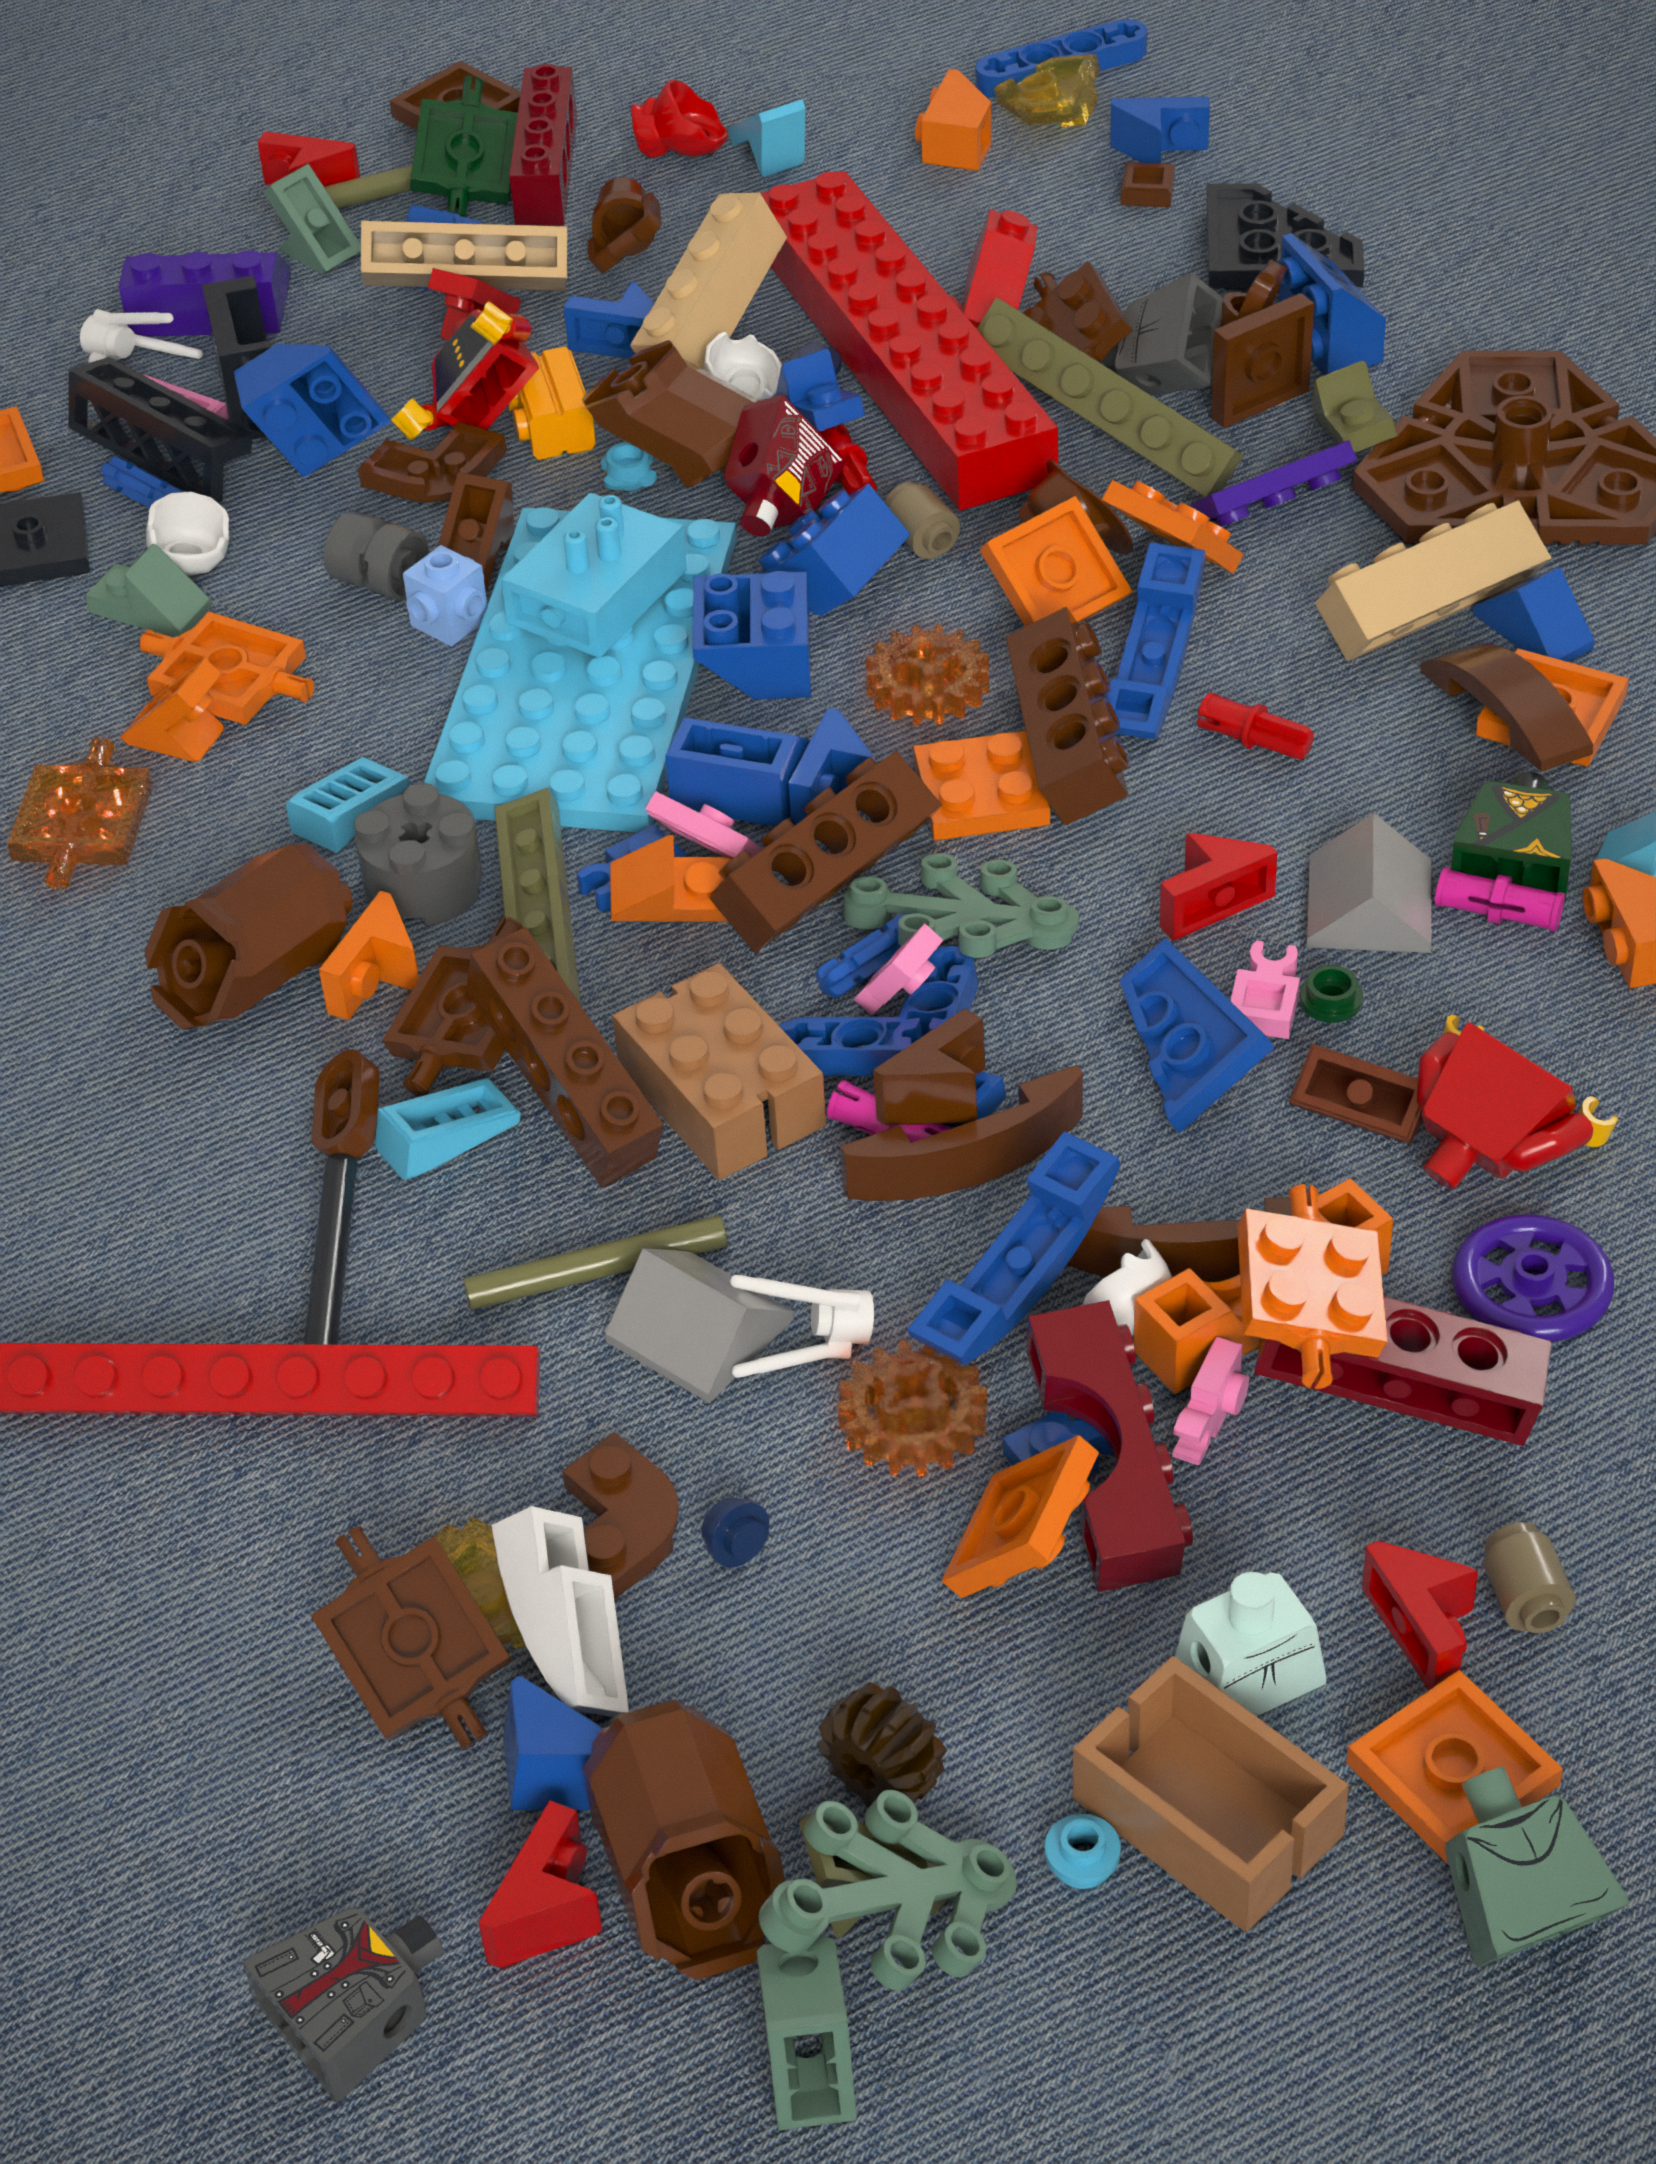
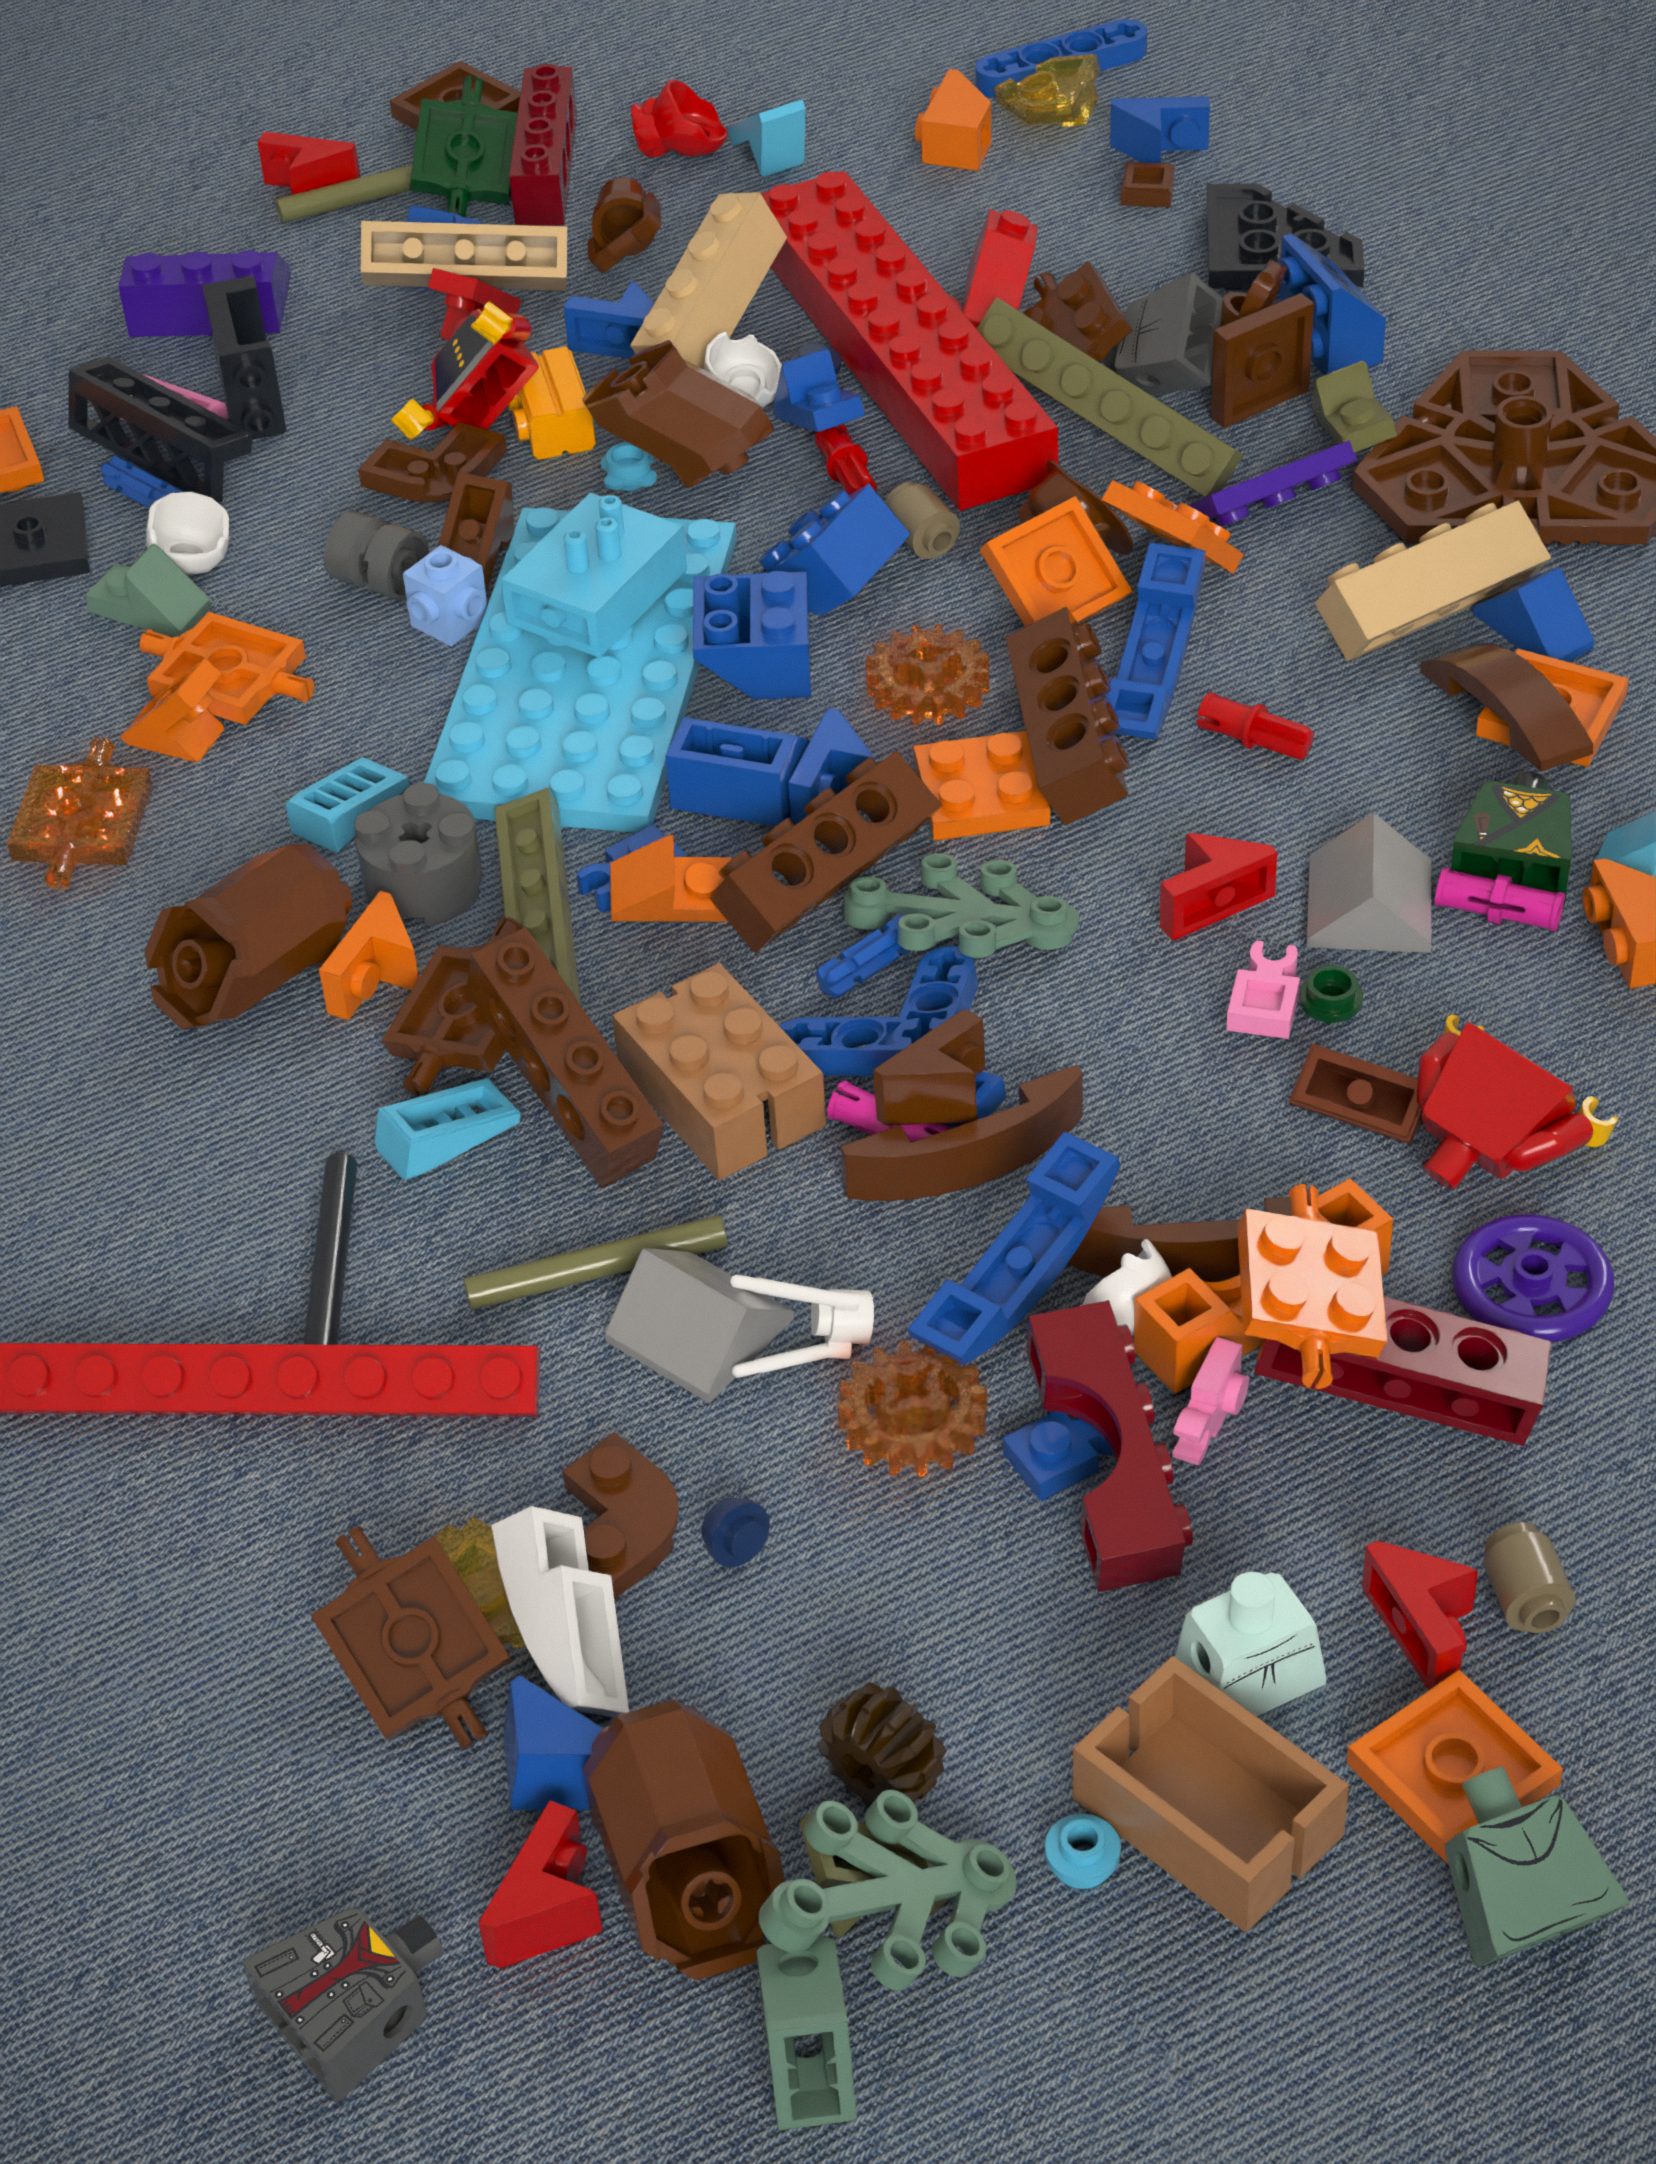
(109, 336): white plant -> none
(307, 403): blue slope -> none
(315, 224): sand green slope -> none
(346, 1105): reddish brown plate -> none
(707, 828): bright pink plate -> none
(779, 465): dark red torso -> none
(904, 970): bright pink plate -> none
(1021, 1517): orange plate -> none
(1191, 1032): blue wing -> none

